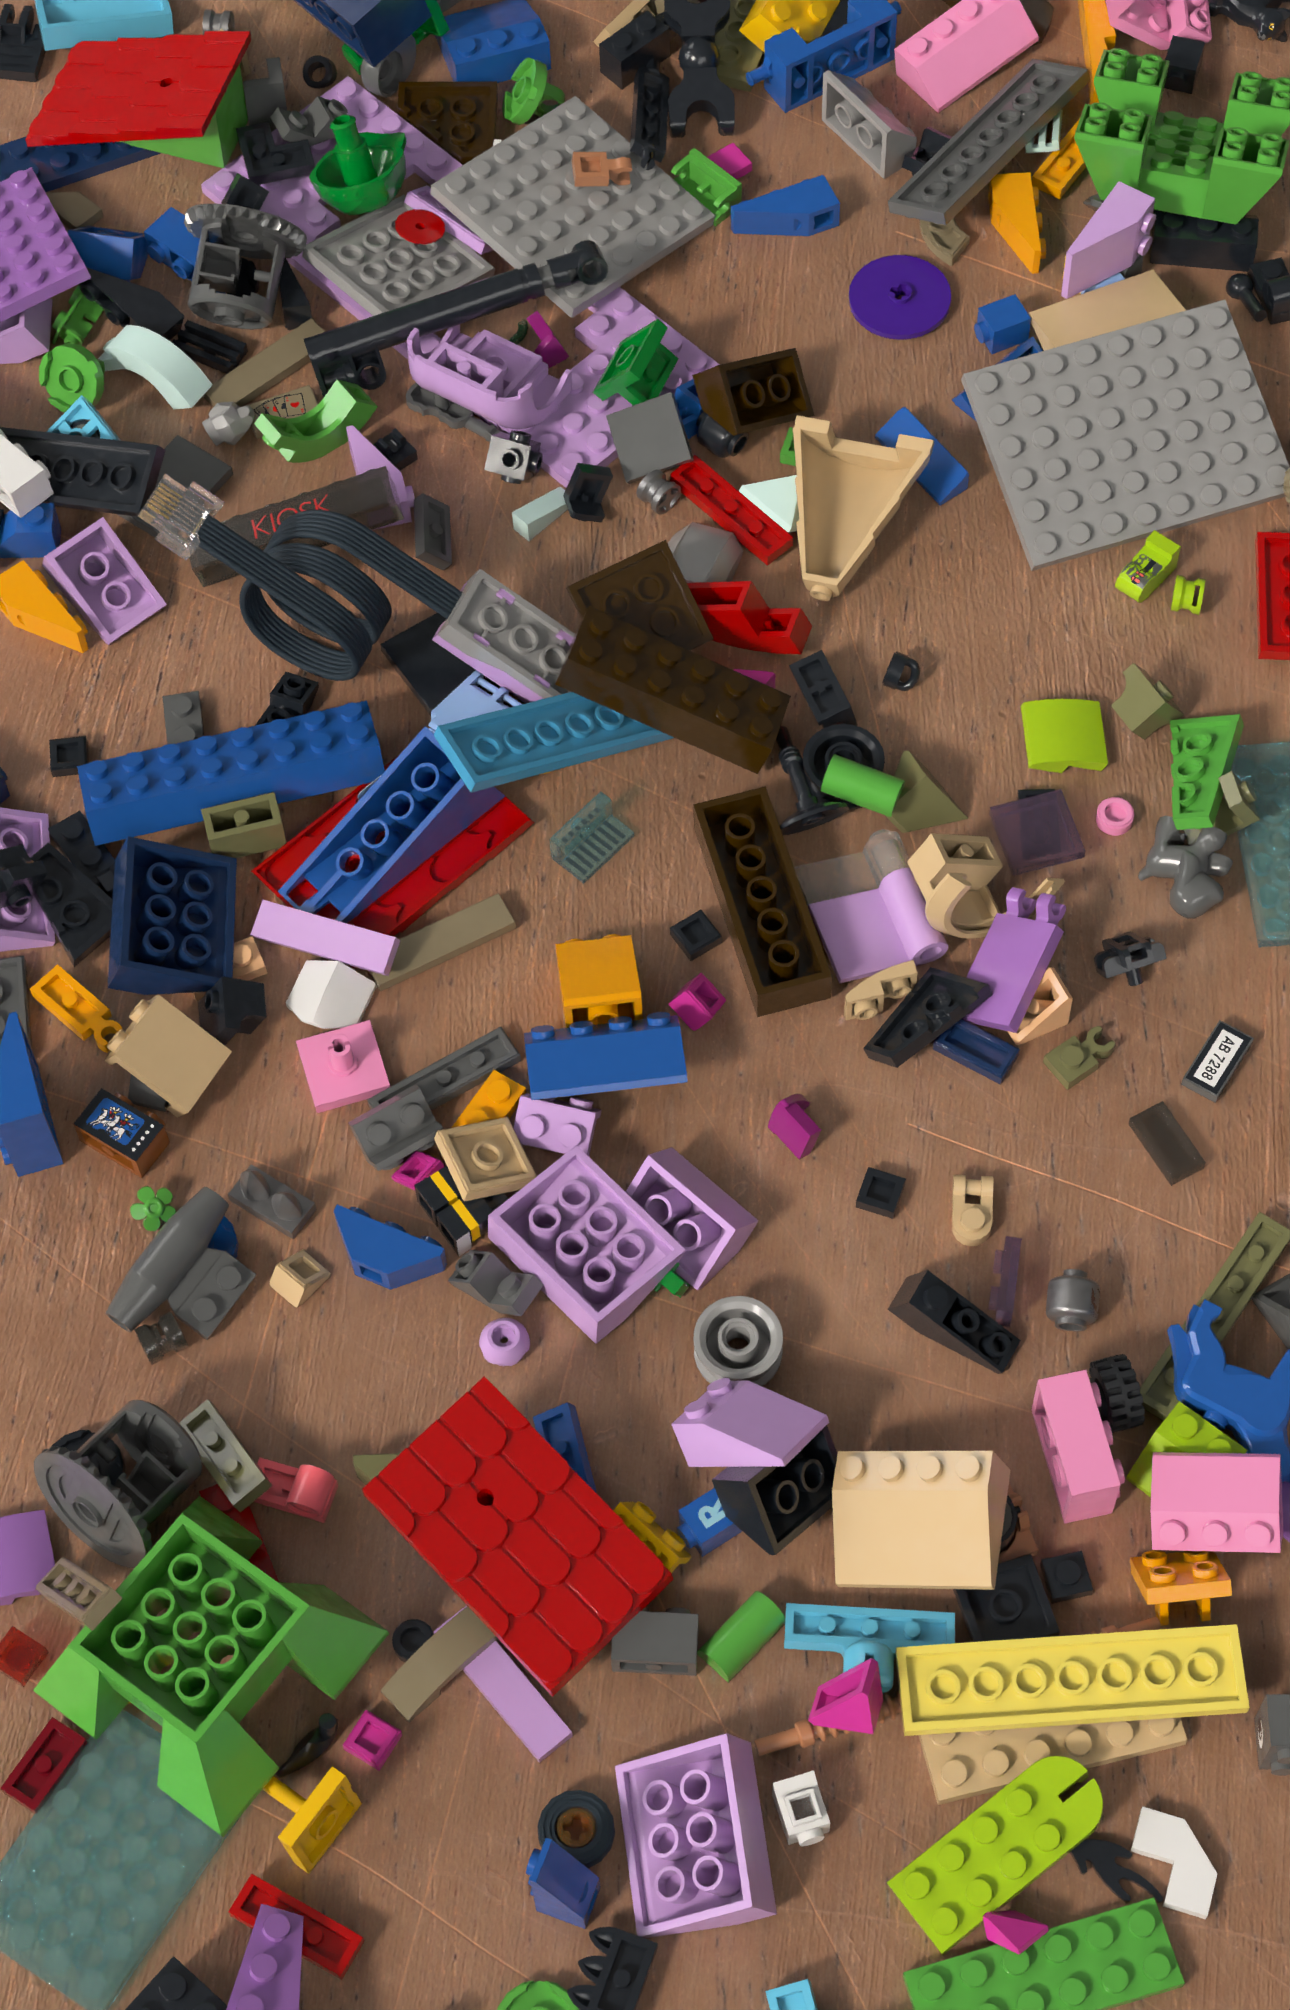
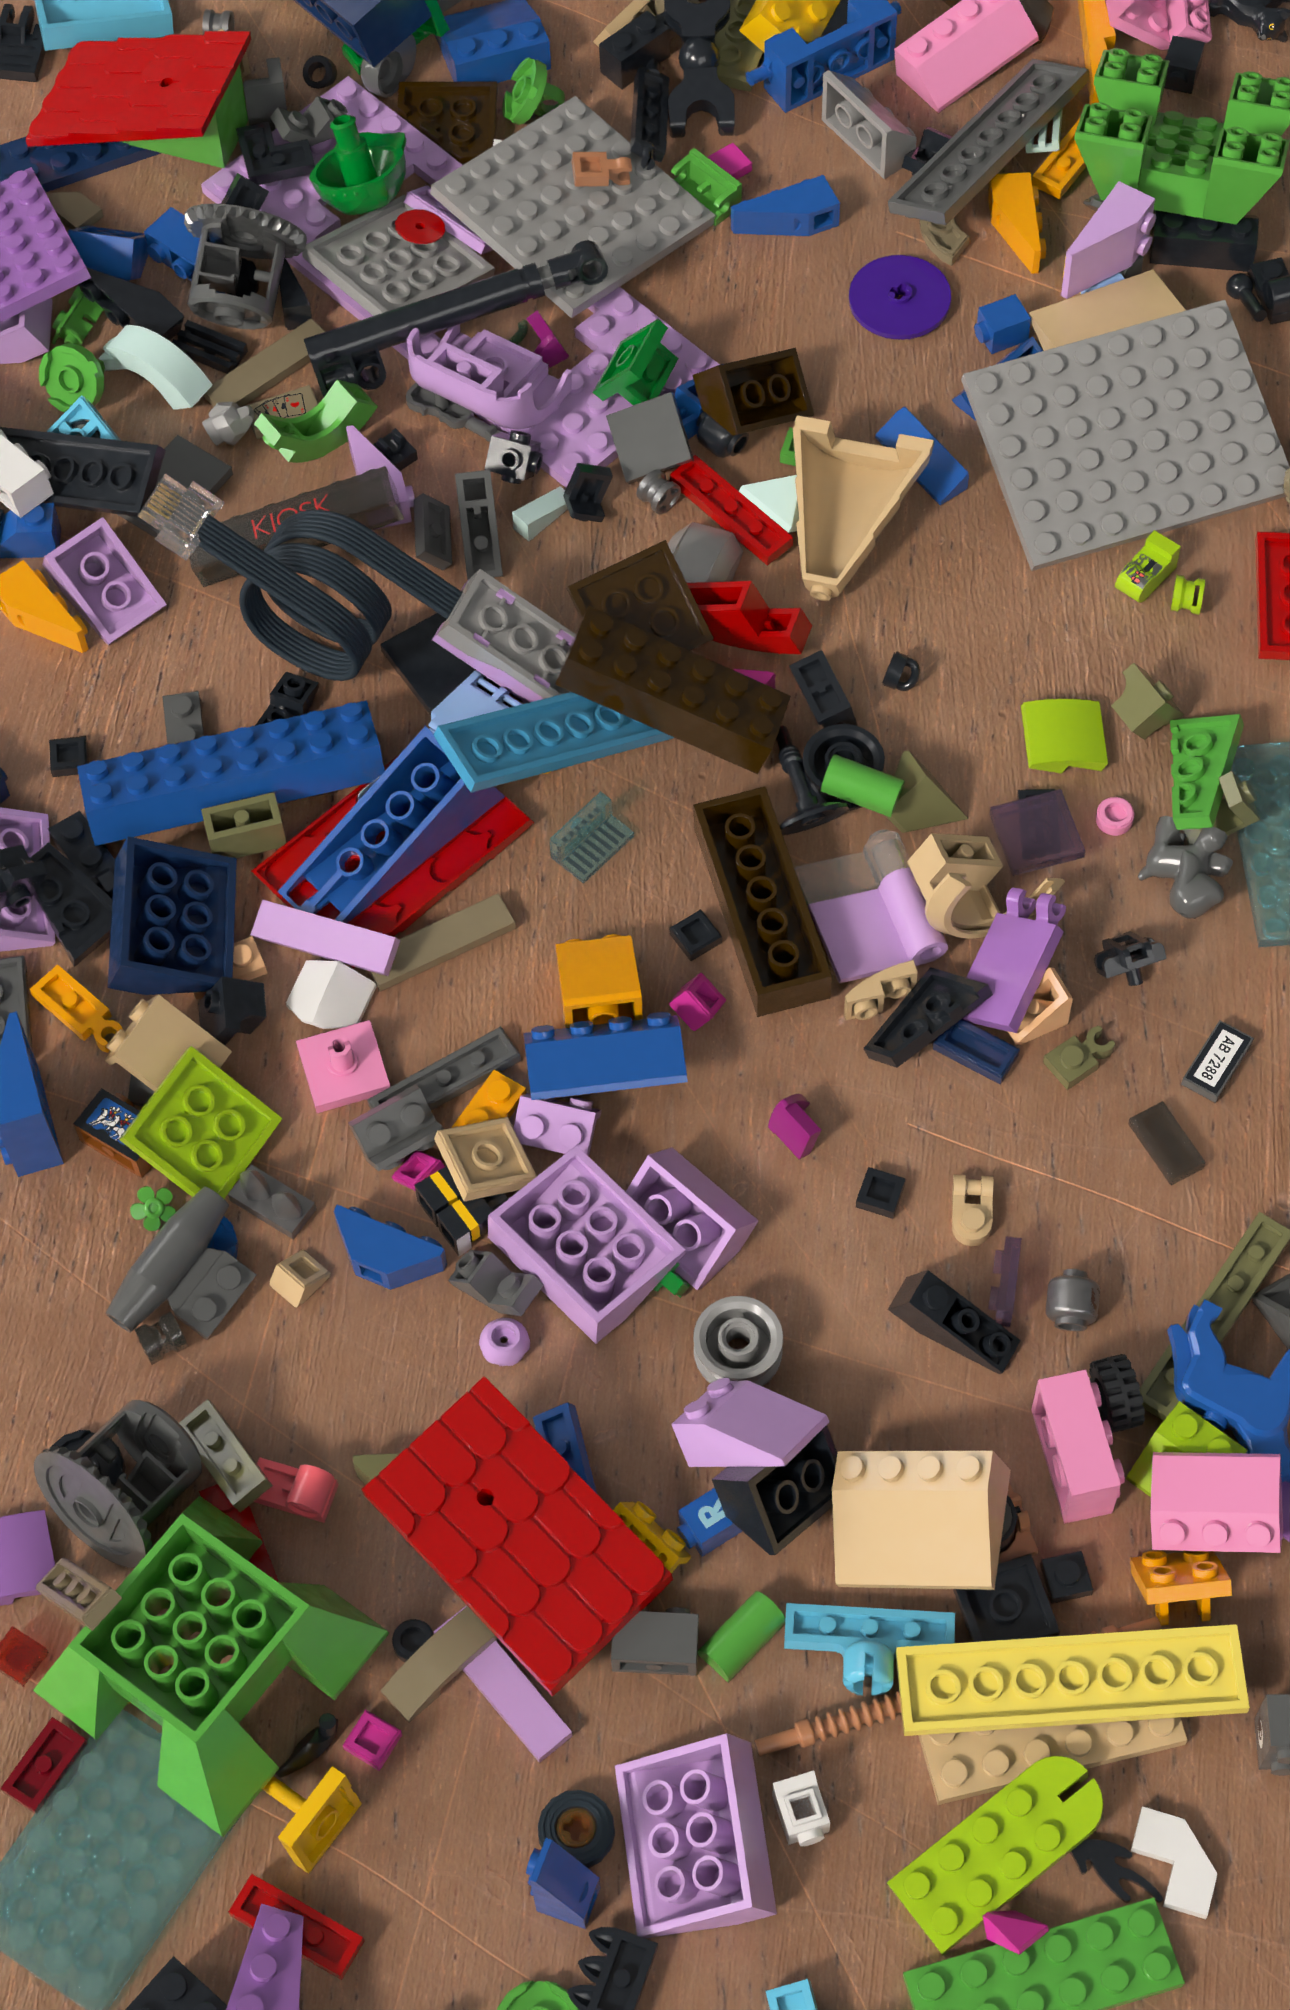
(200, 1126): none -> lime plate
(478, 523): none -> dark grey slope
(850, 1700): dark pink slope -> none

